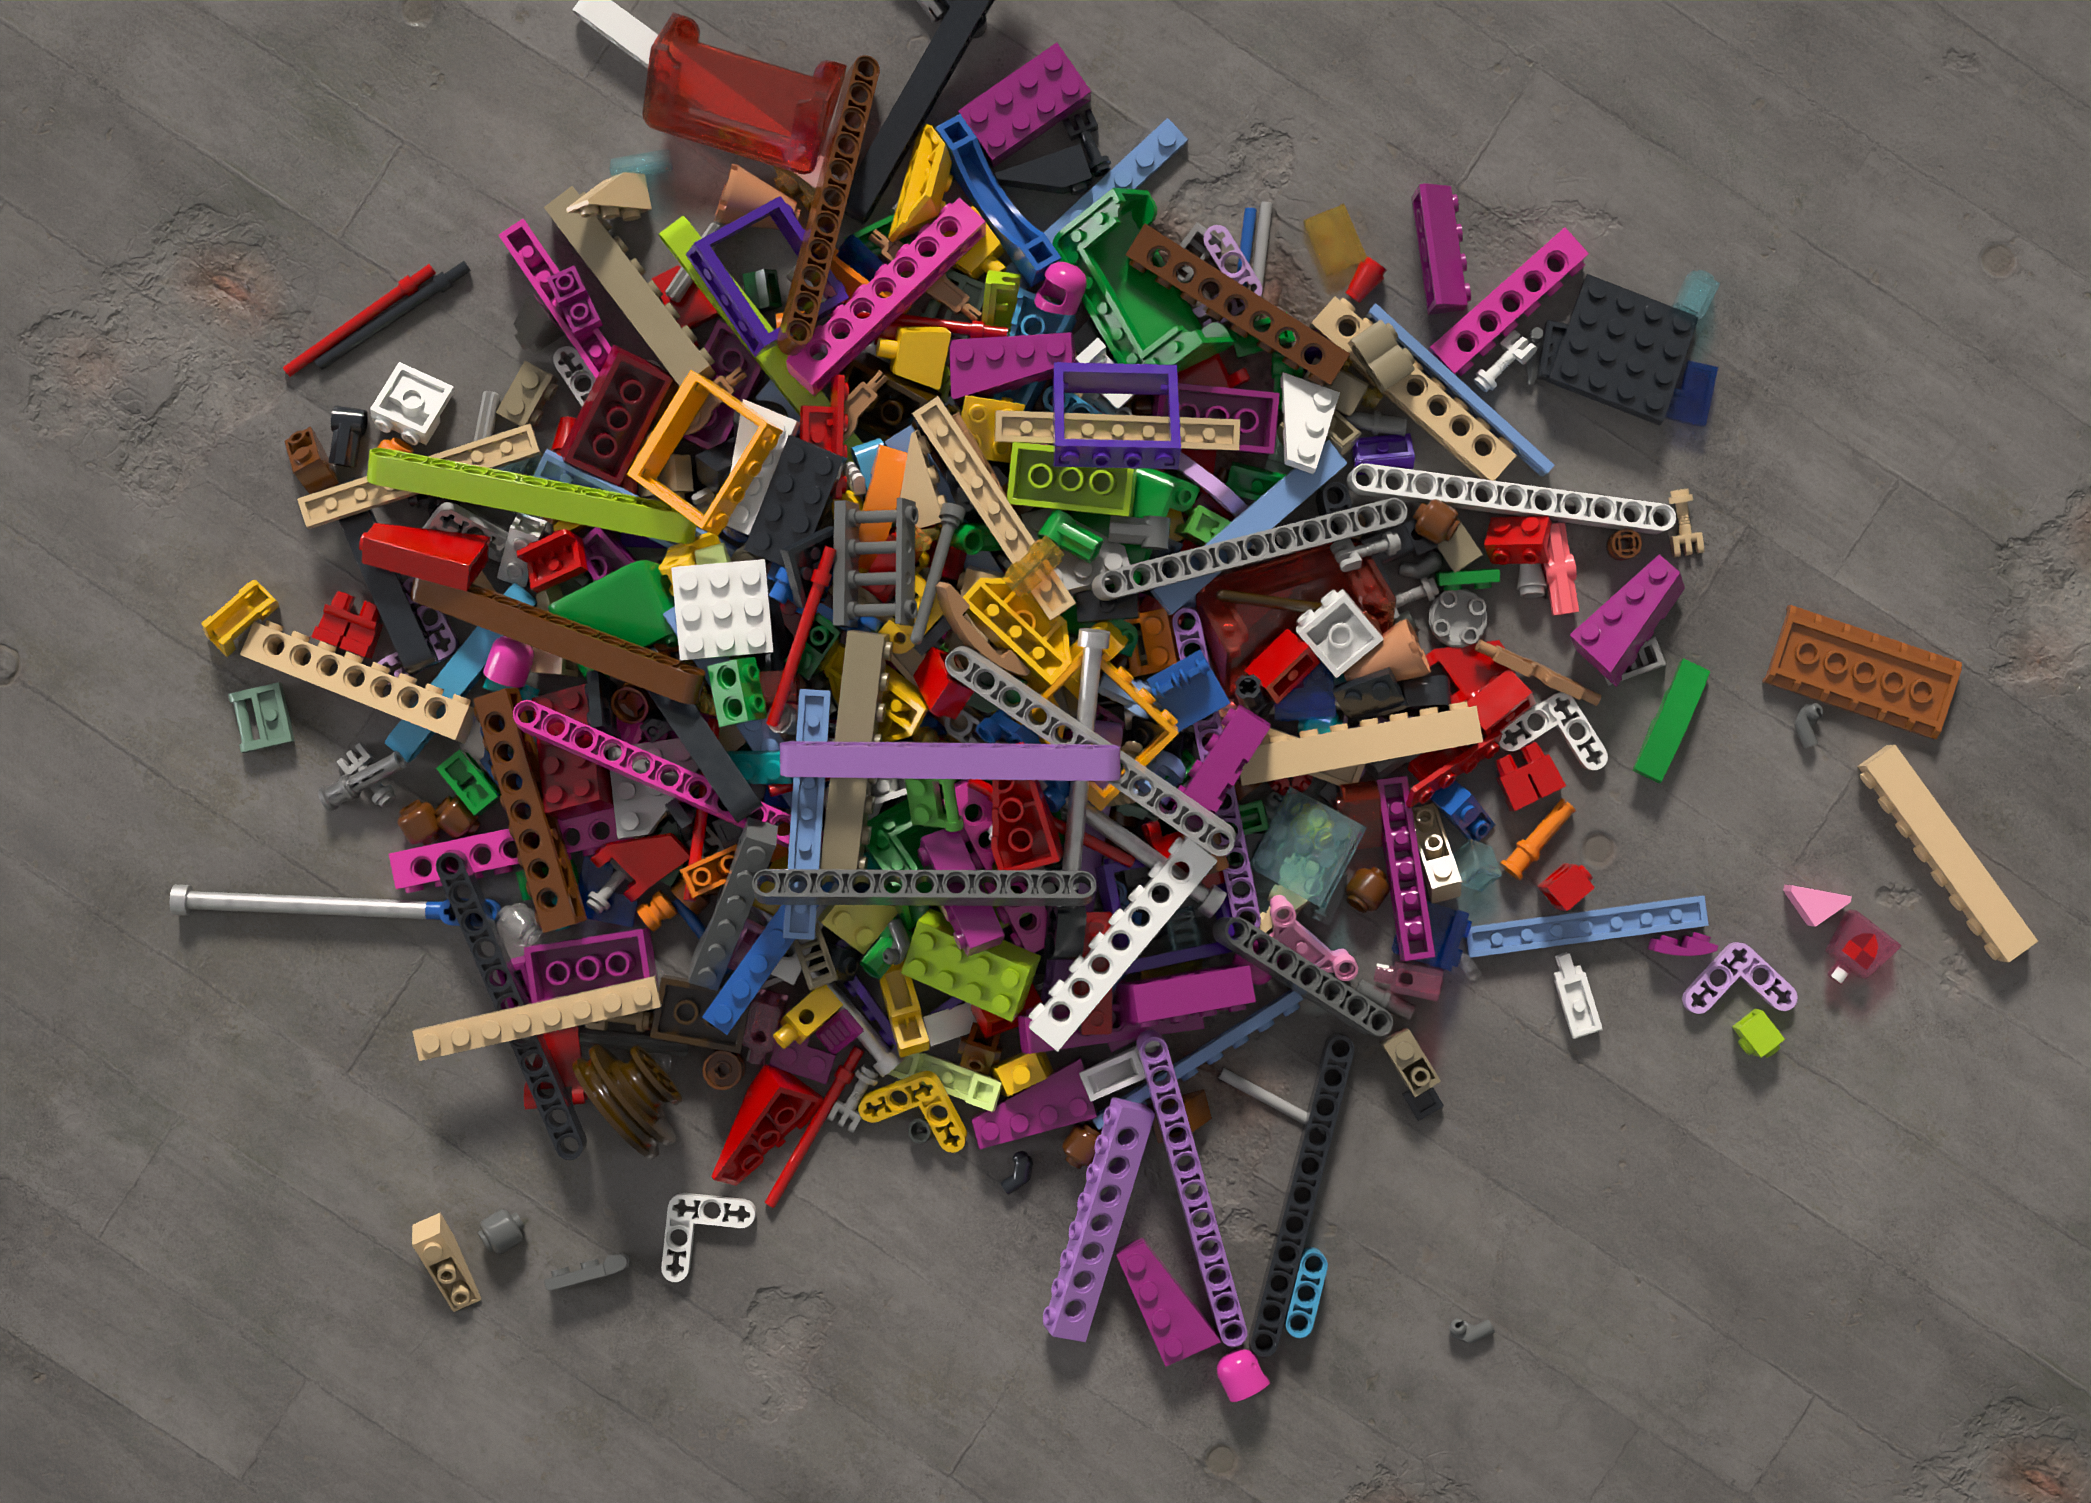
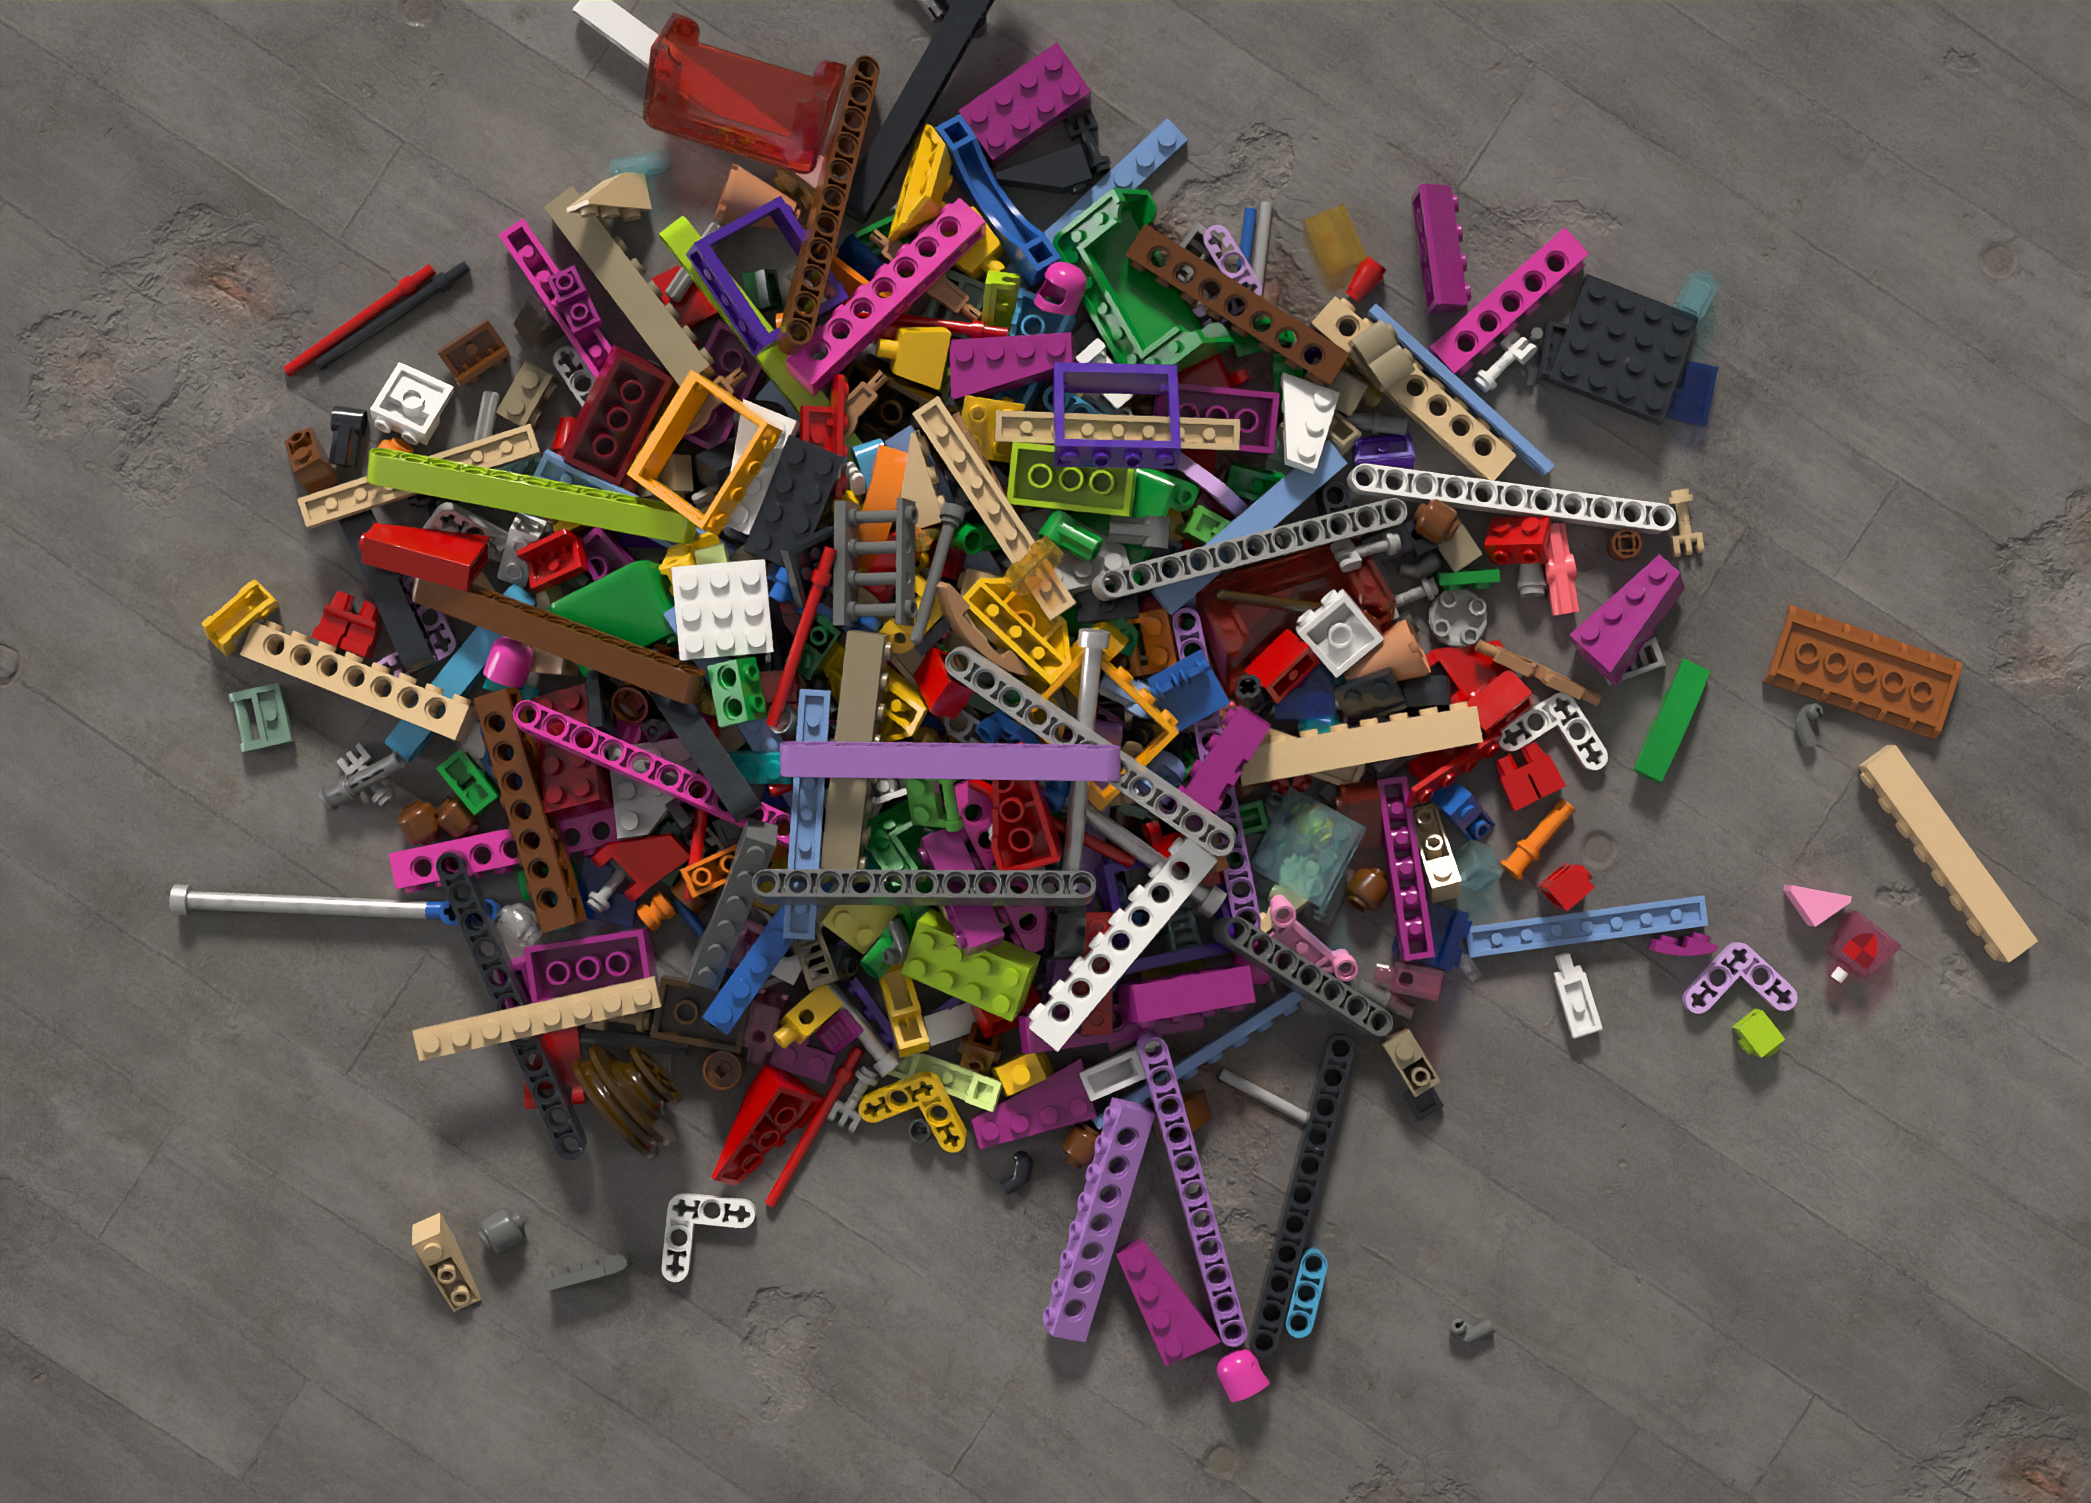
(474, 353): none -> reddish brown bracket

